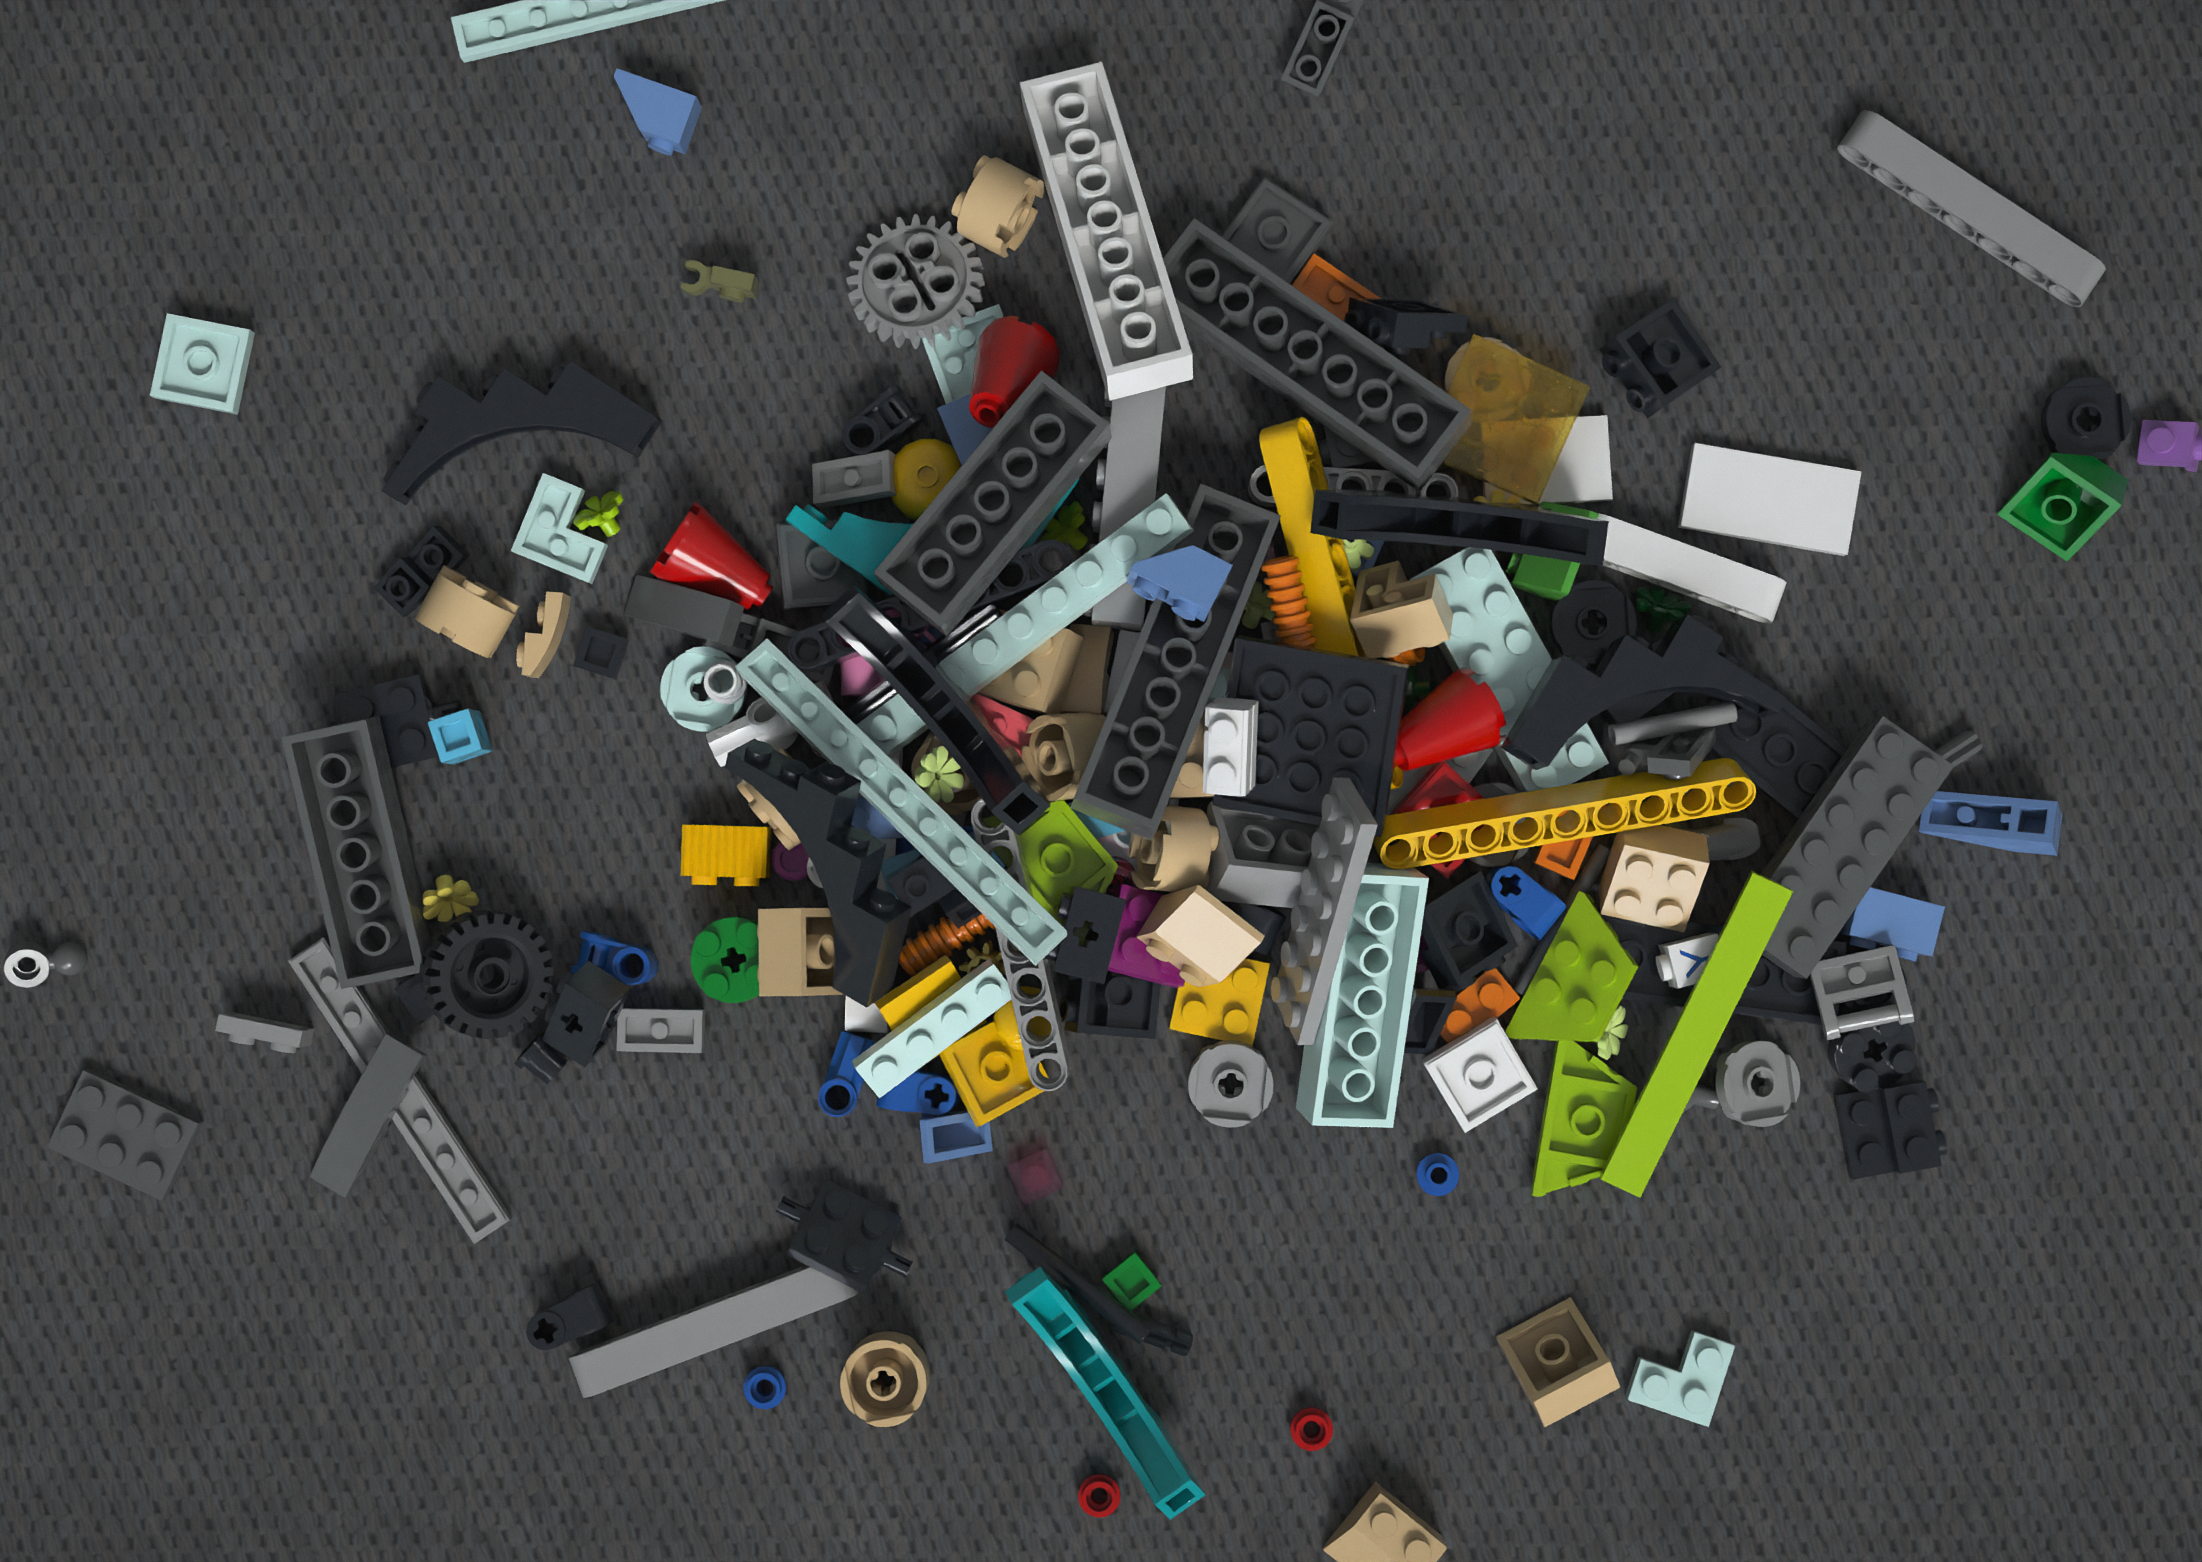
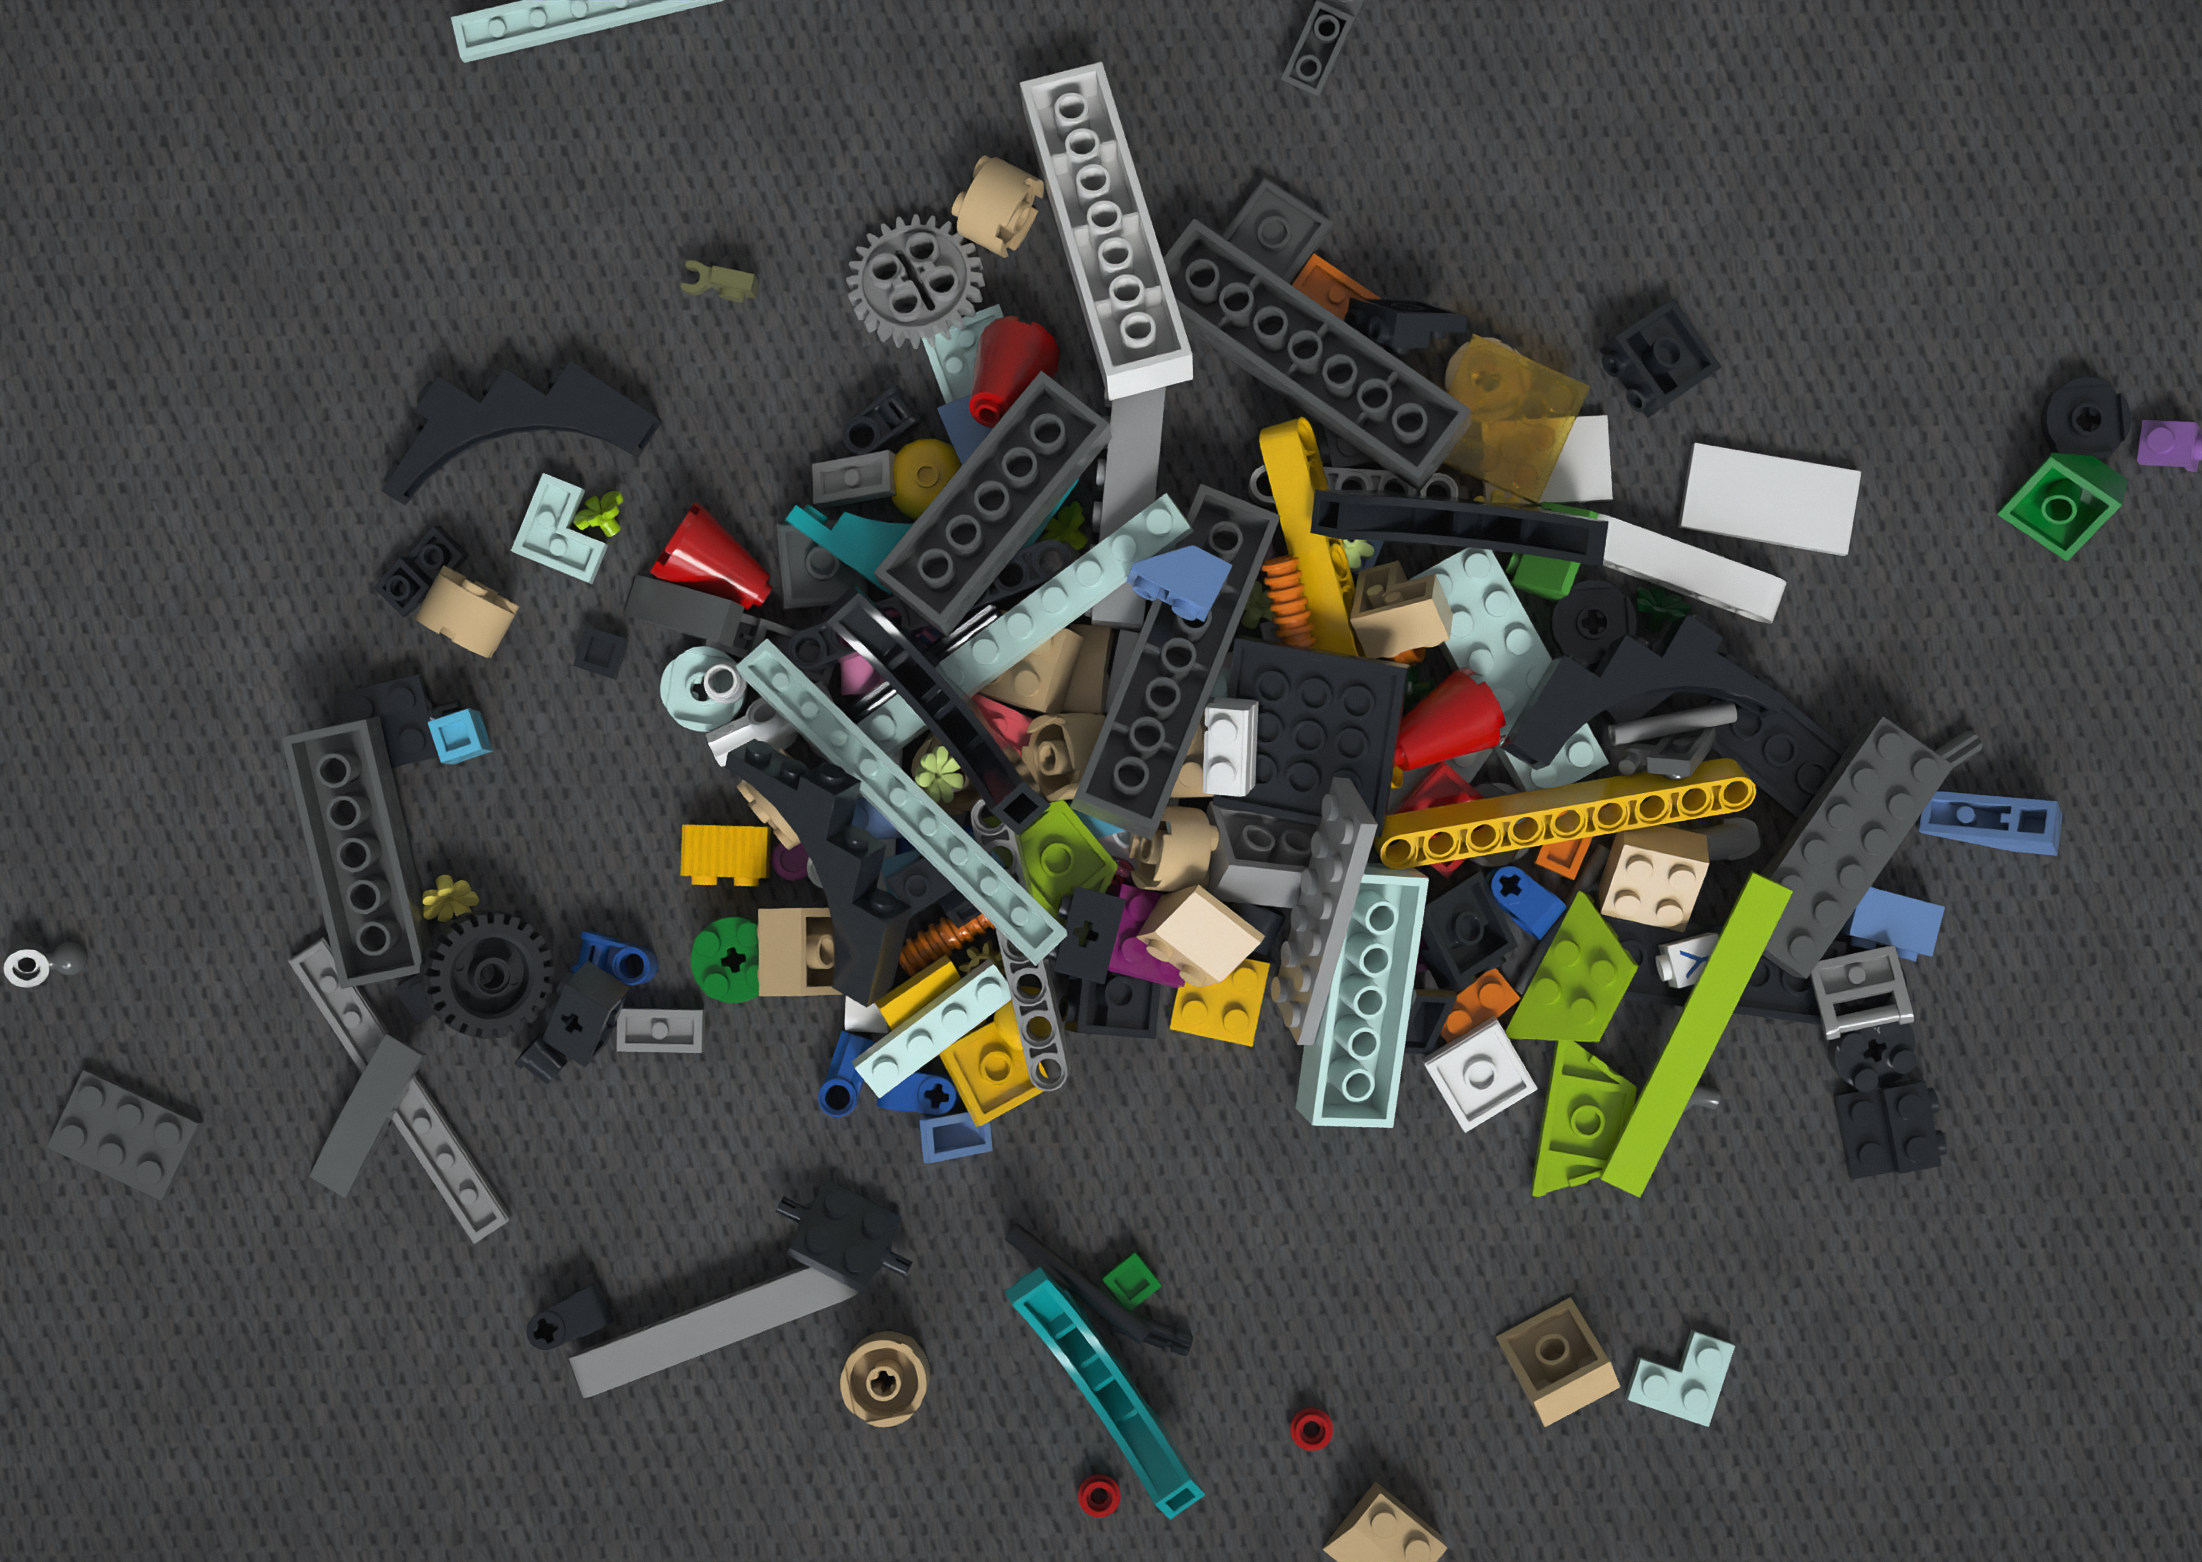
(202, 364): light aqua plate -> none
(247, 1028): light grey plate -> none
(539, 649): tan slope -> none
(661, 112): medium blue slope -> none
(759, 1399): blue plate -> none
(1035, 1176): clear pink plate -> none
(1246, 1101): light grey plate -> none
(1424, 1171): blue plate -> none
(1609, 1041): yellowish green plant -> none
(1734, 1079): light grey plate -> none
(1971, 208): light grey beam -> none

